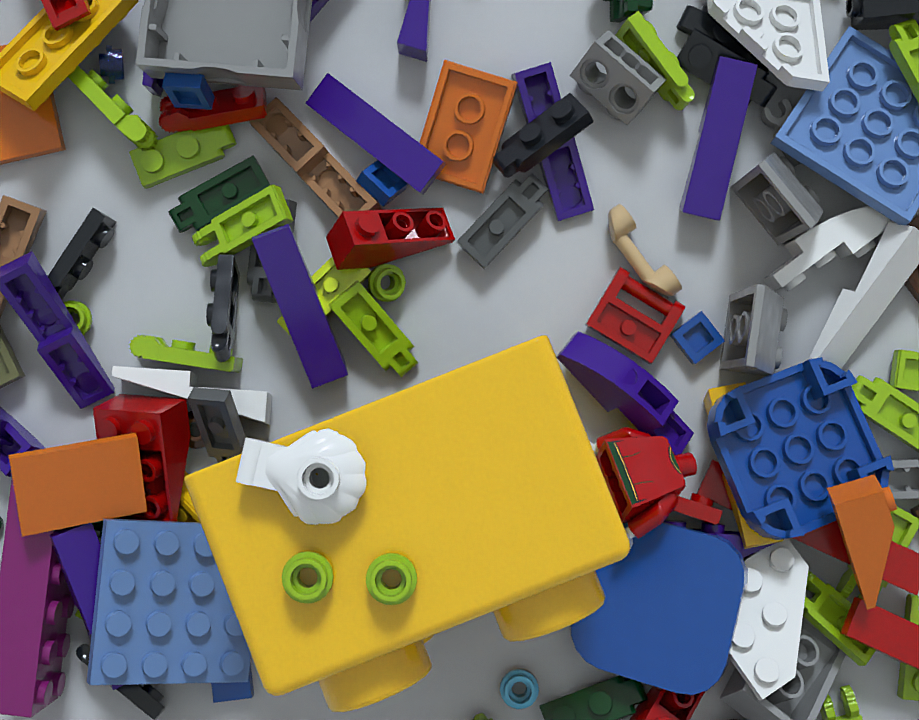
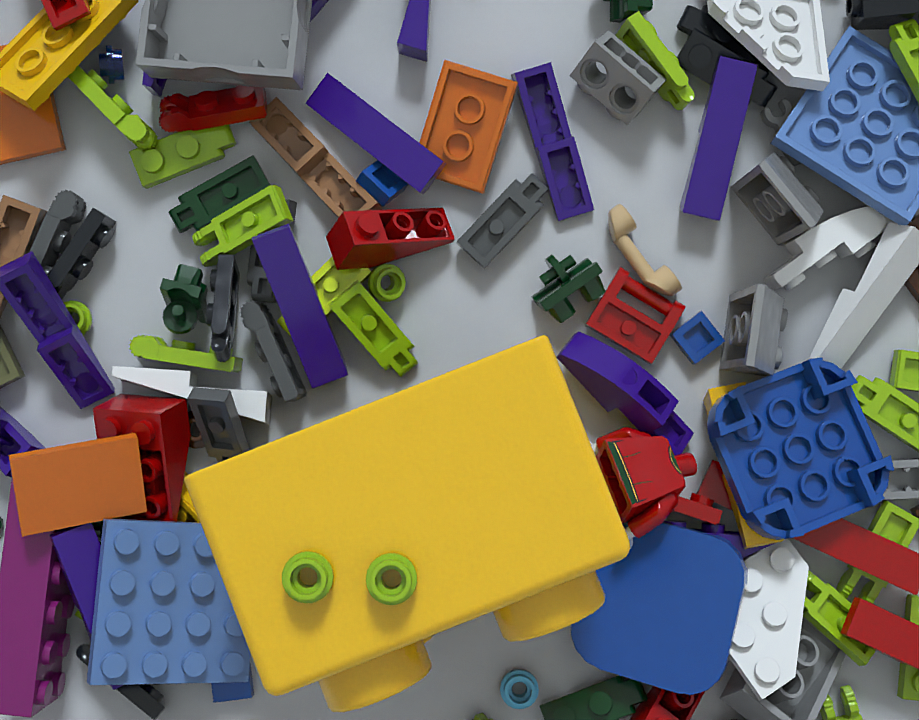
(54, 231): none -> dark grey hinge
(184, 300): none -> dark green hips
(188, 91): blue tile -> none
(273, 350): none -> dark grey hinge
(293, 474): white animal -> none
(542, 136): black hinge -> none
(580, 277): none -> dark green hips
(866, 530): orange slope -> none

